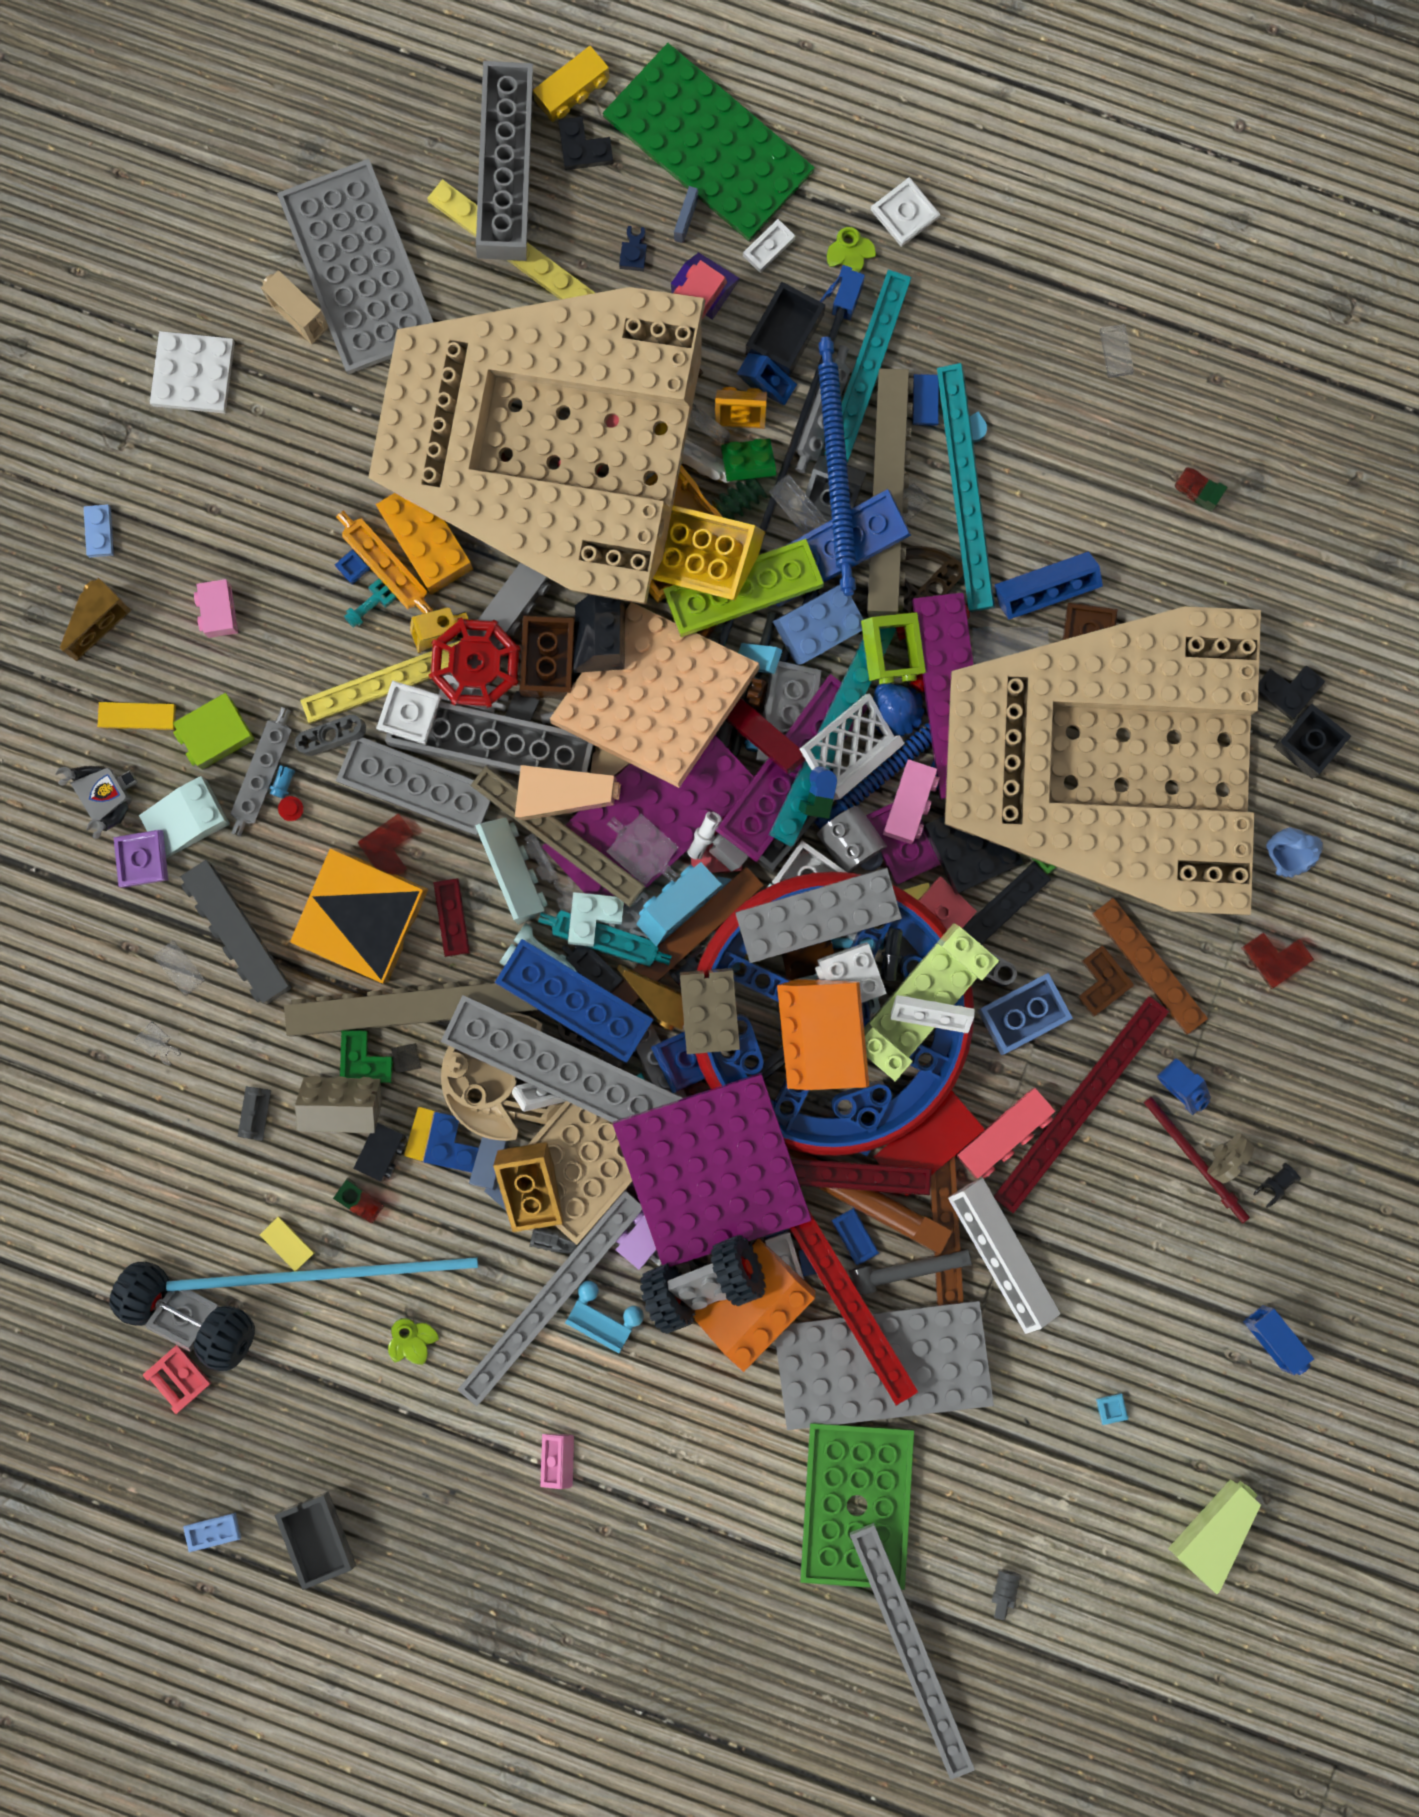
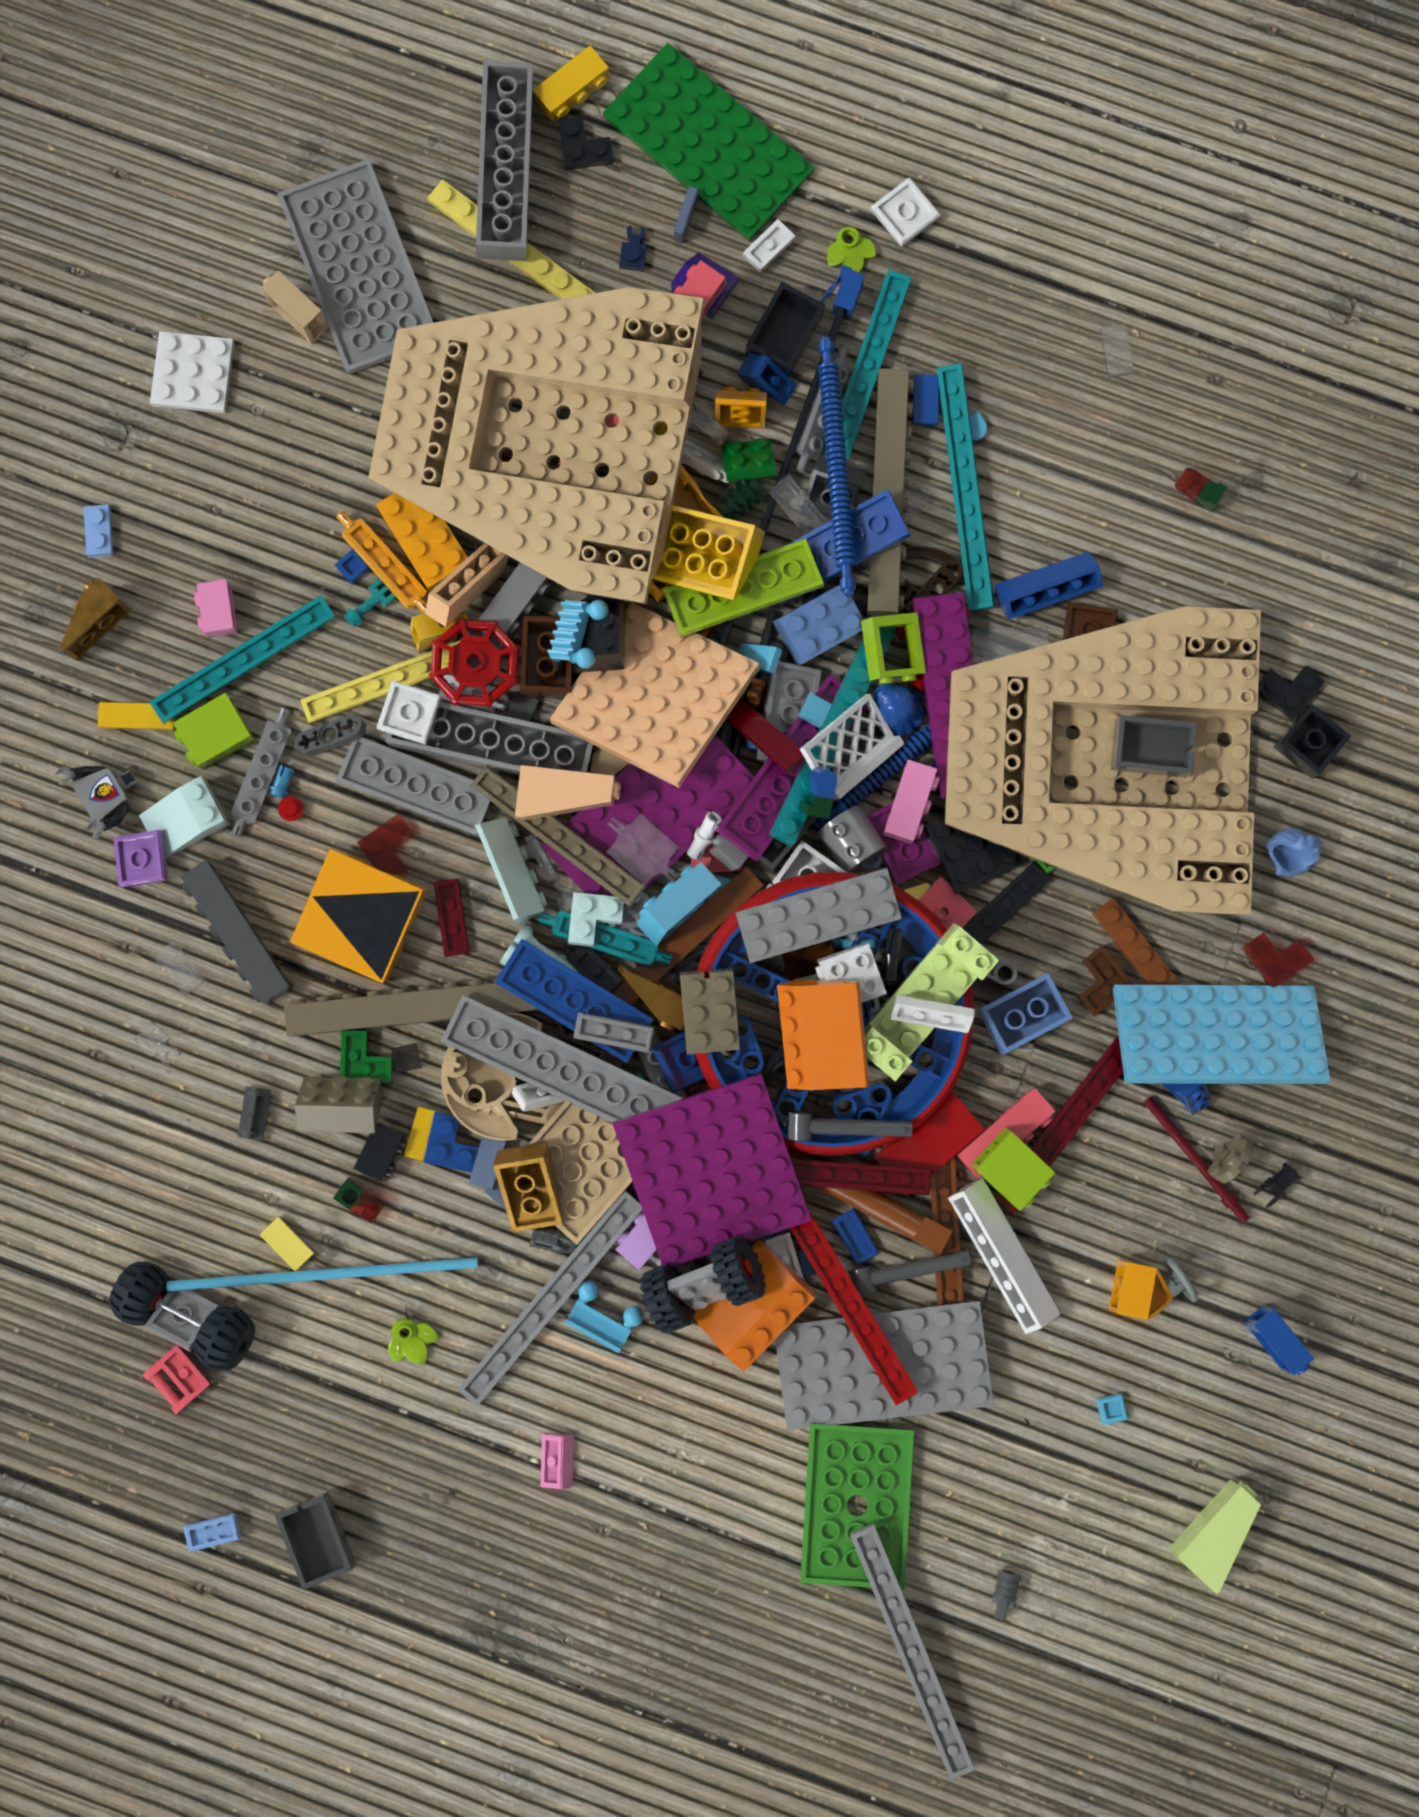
(242, 659): none -> teal plate
(465, 584): none -> light nougat brick
(572, 630): none -> medium azure gear
(613, 1032): none -> light grey tile
(802, 1126): none -> dark grey piece
(814, 710): none -> medium azure tile
(1013, 1169): none -> lime brick
(1143, 1292): none -> light orange piece
(1153, 746): none -> dark grey piece
(1220, 1034): none -> medium azure plate

